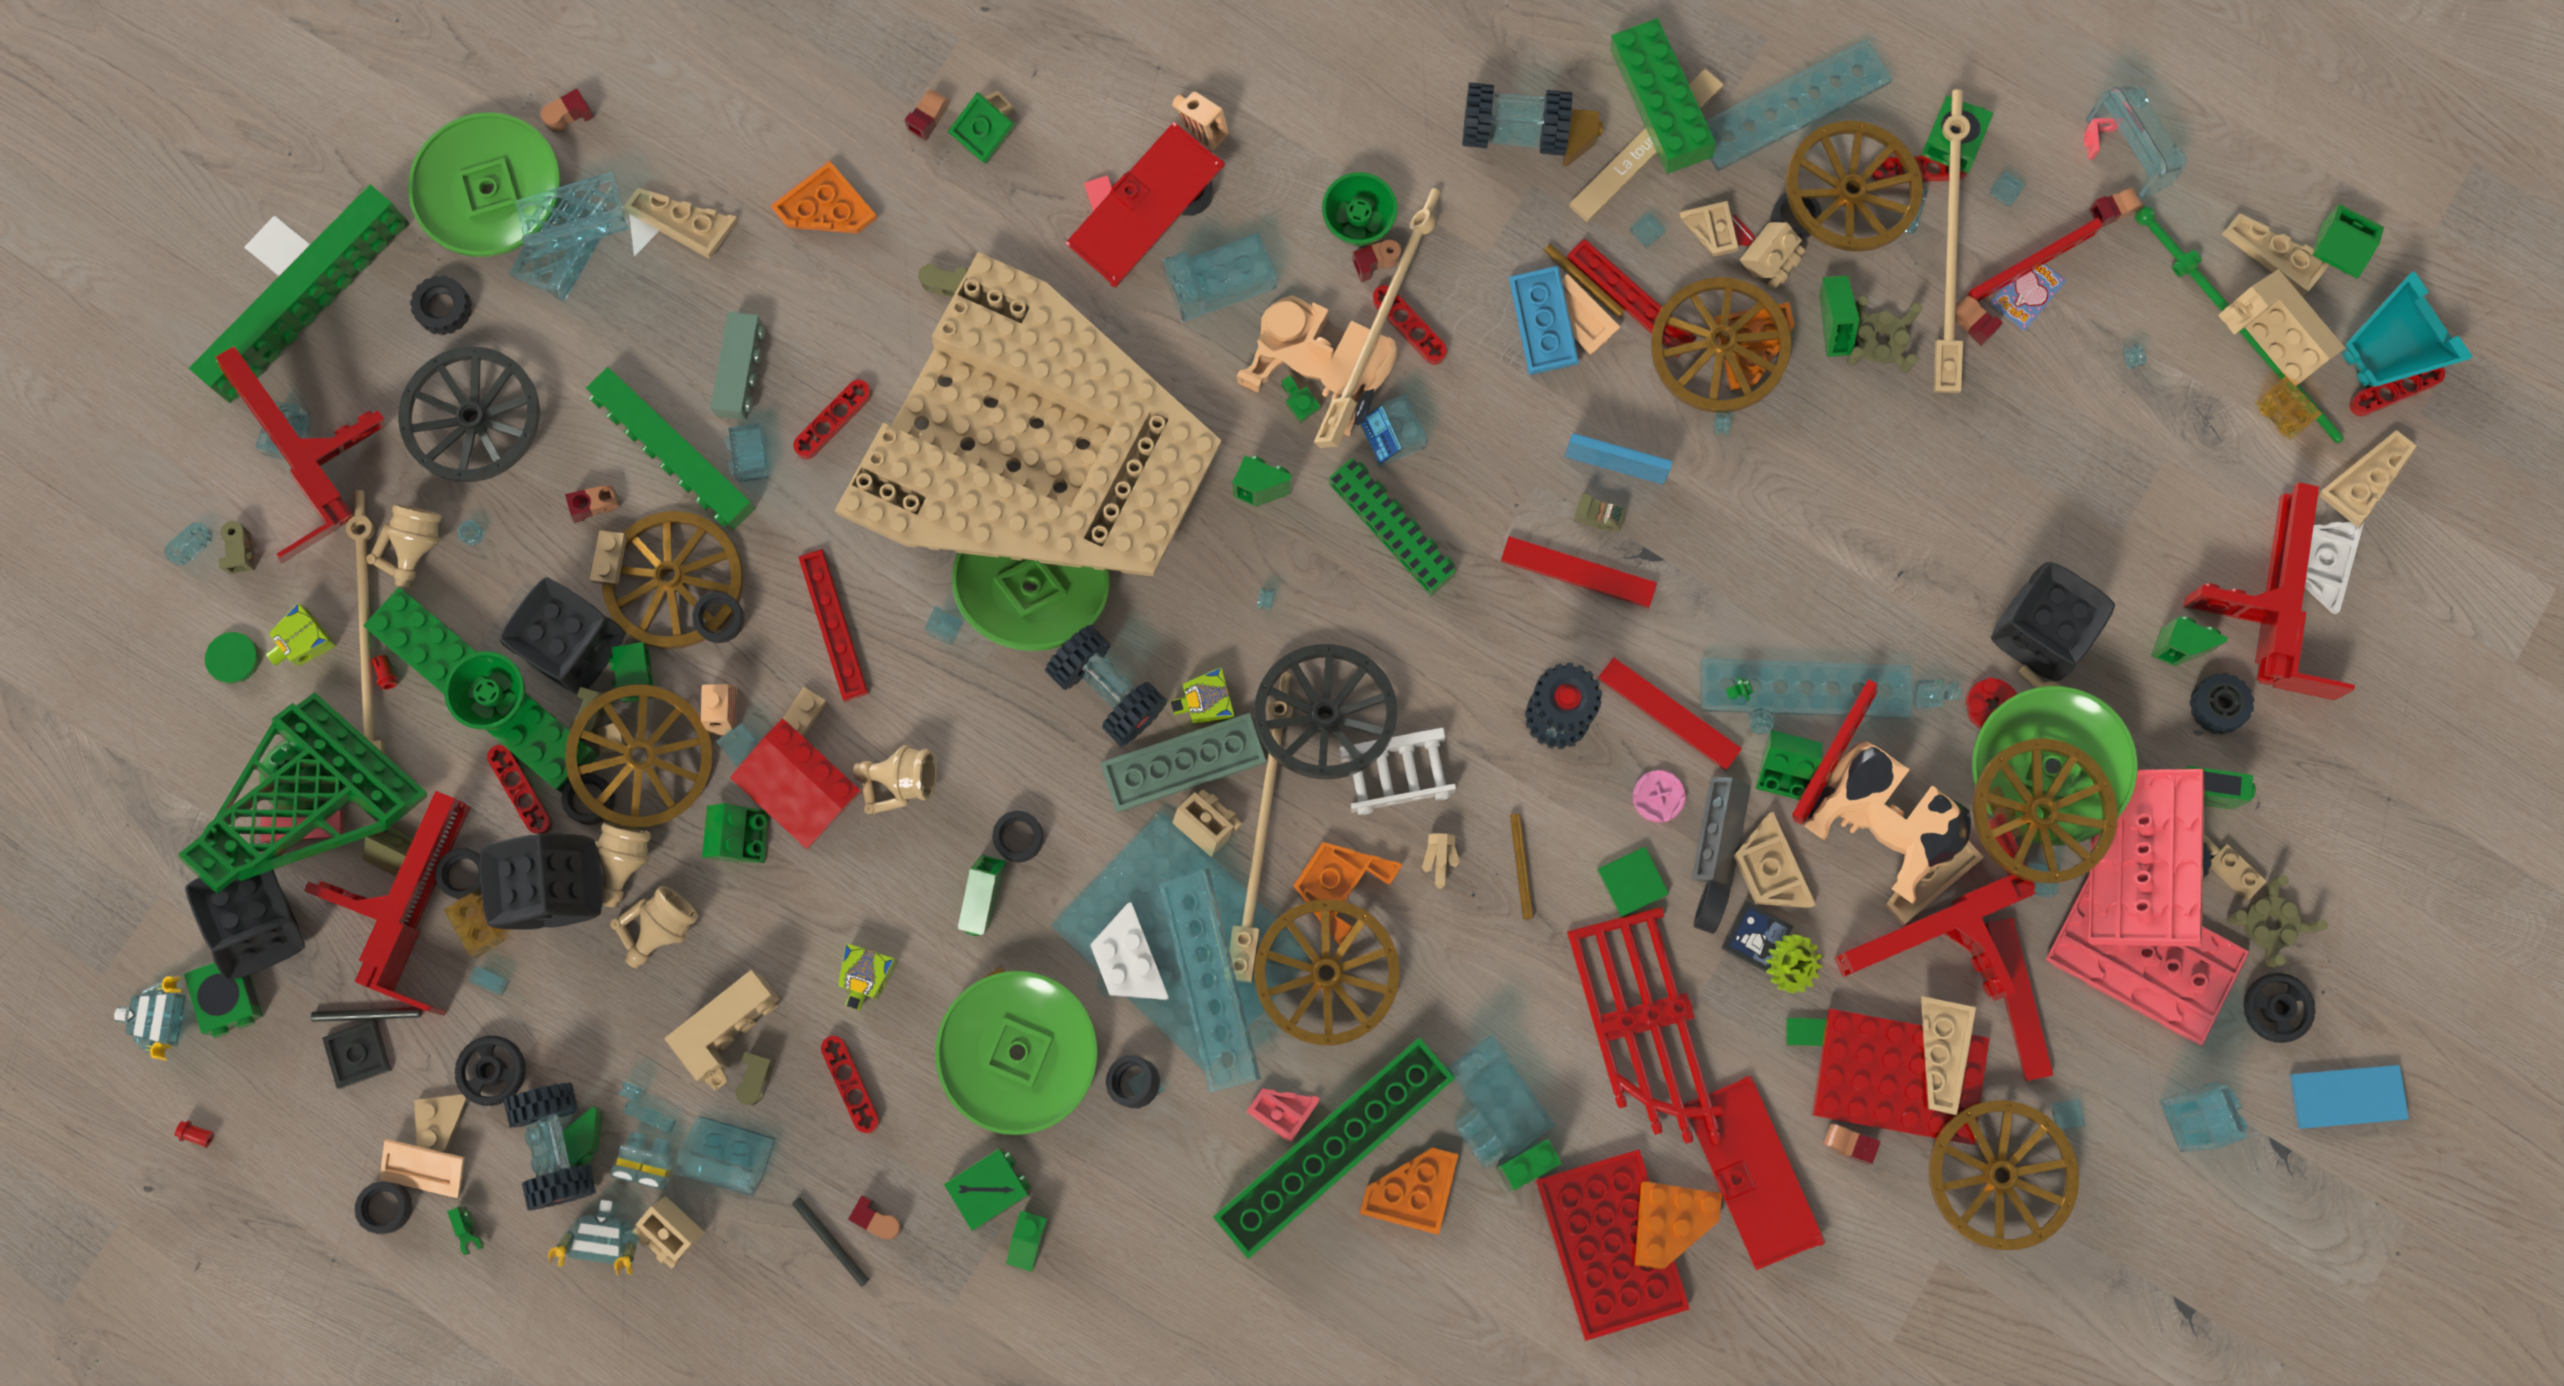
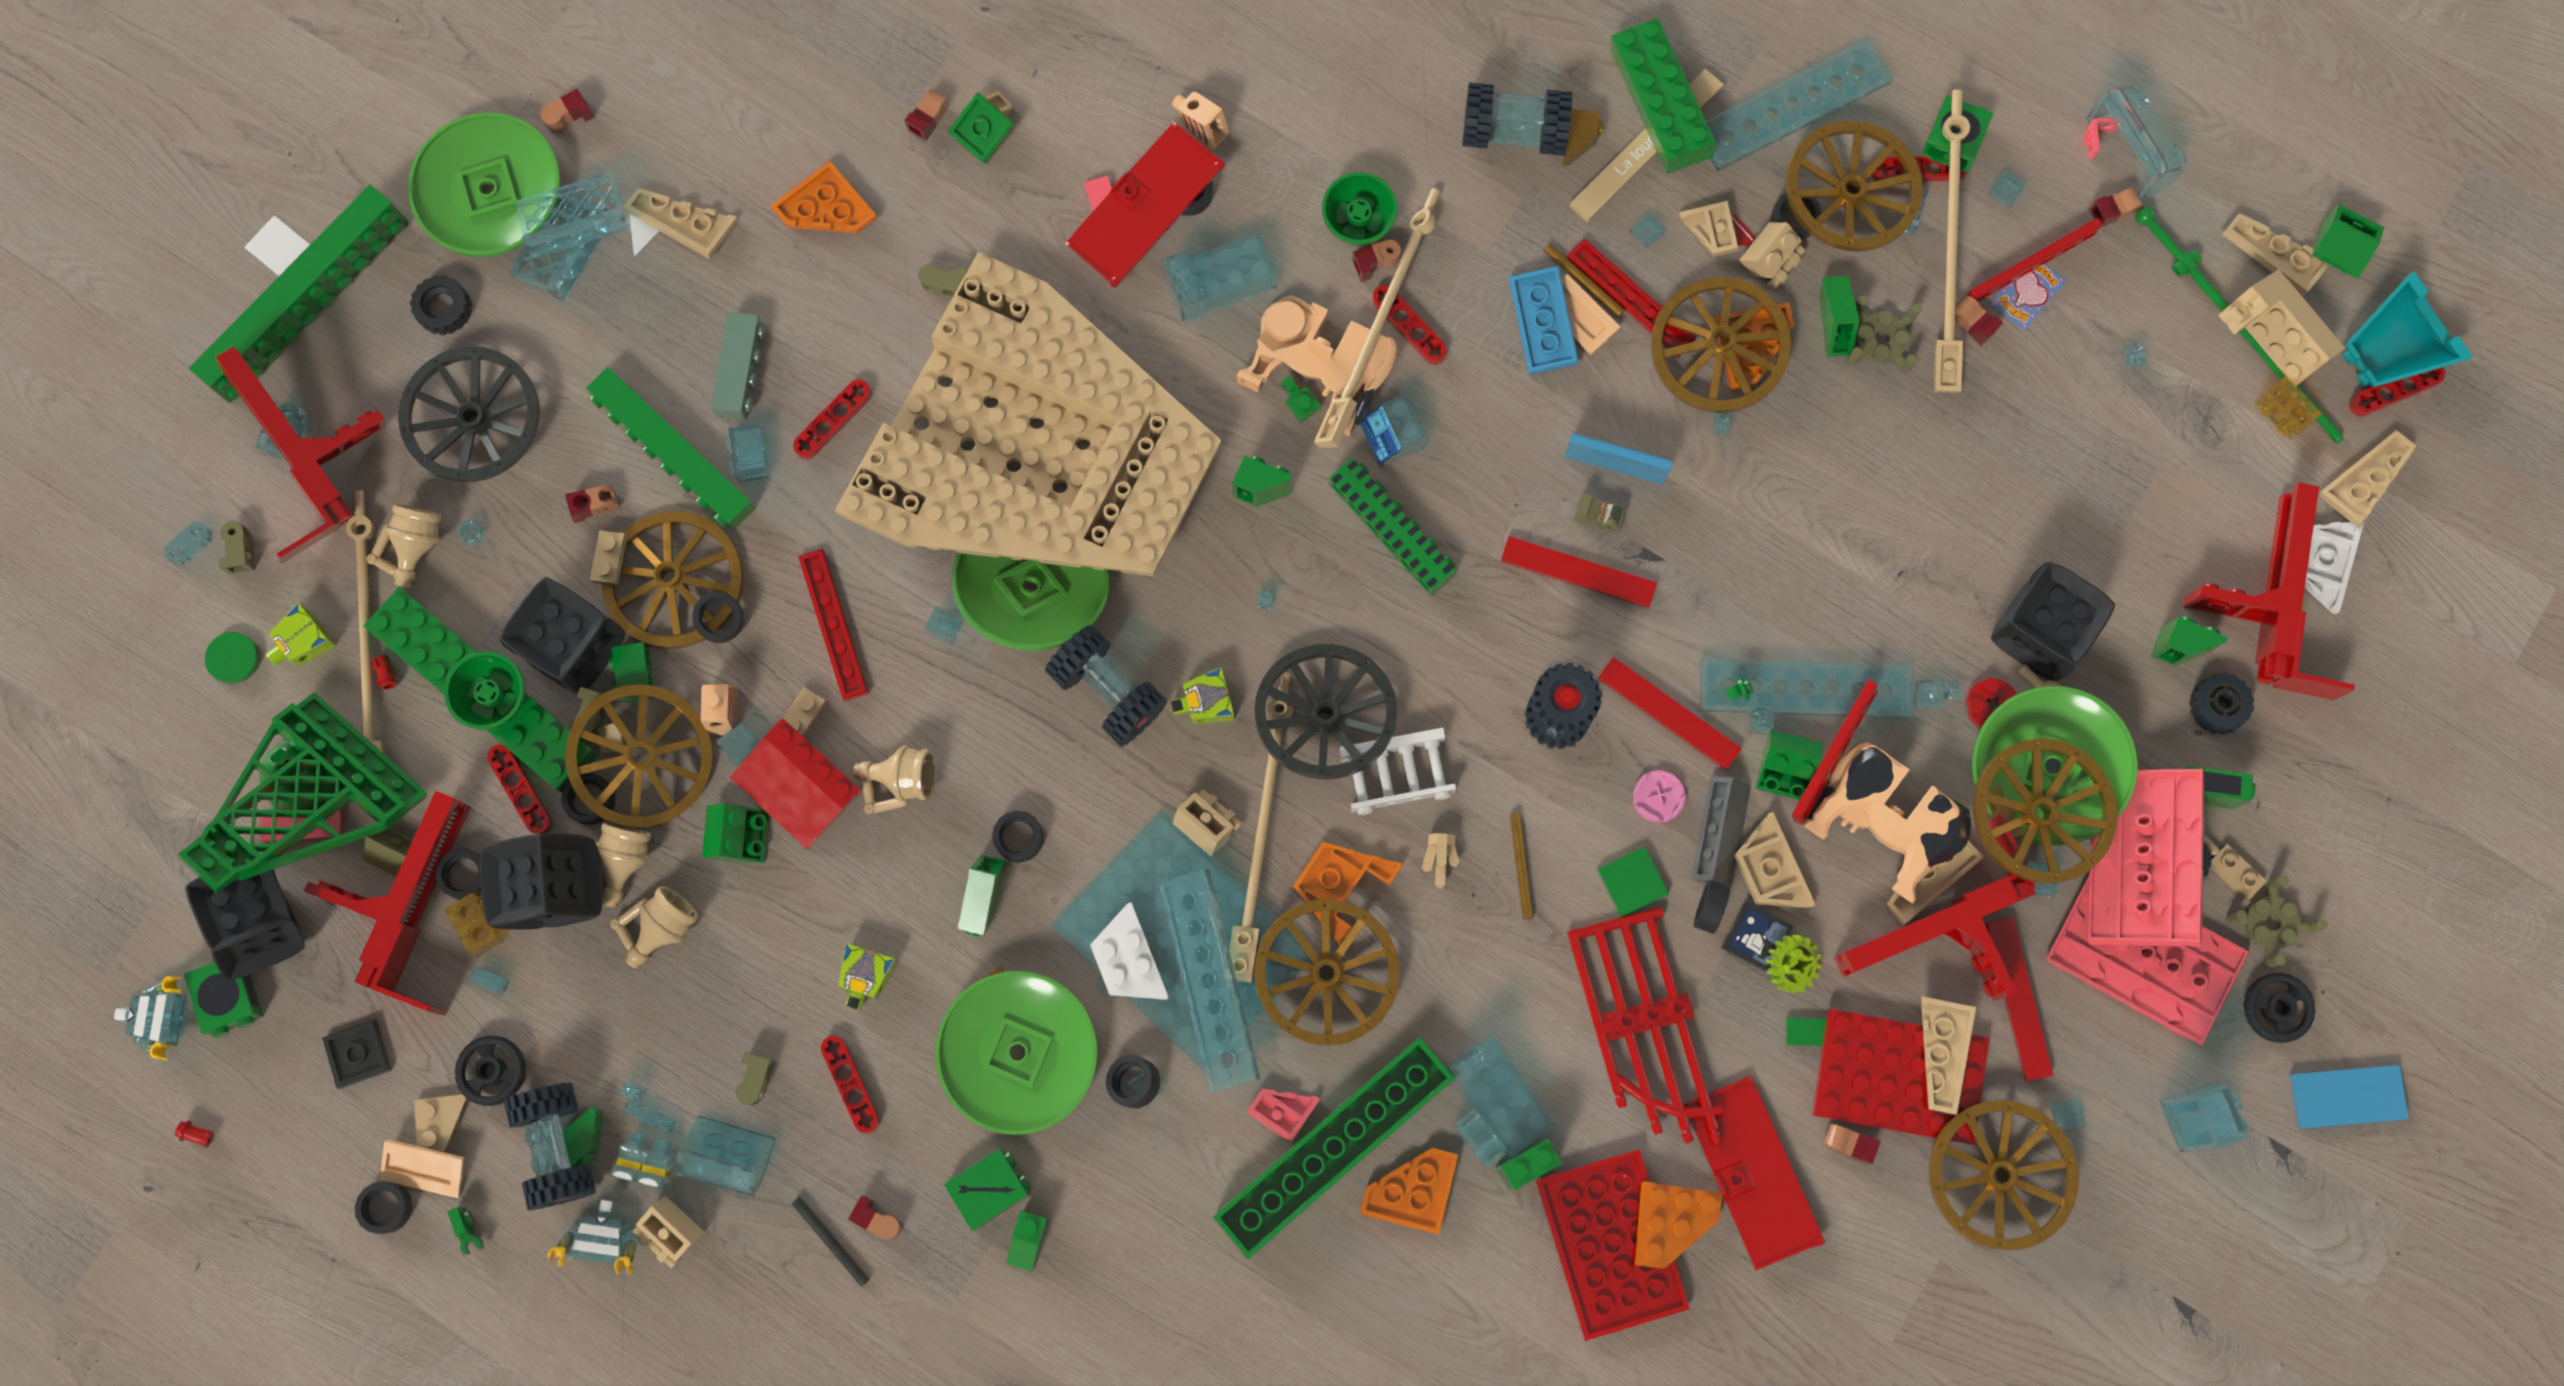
(365, 1014): pearl dark grey bar -> none
(718, 1024): tan hinge -> none
(1183, 763): sand green plate -> none

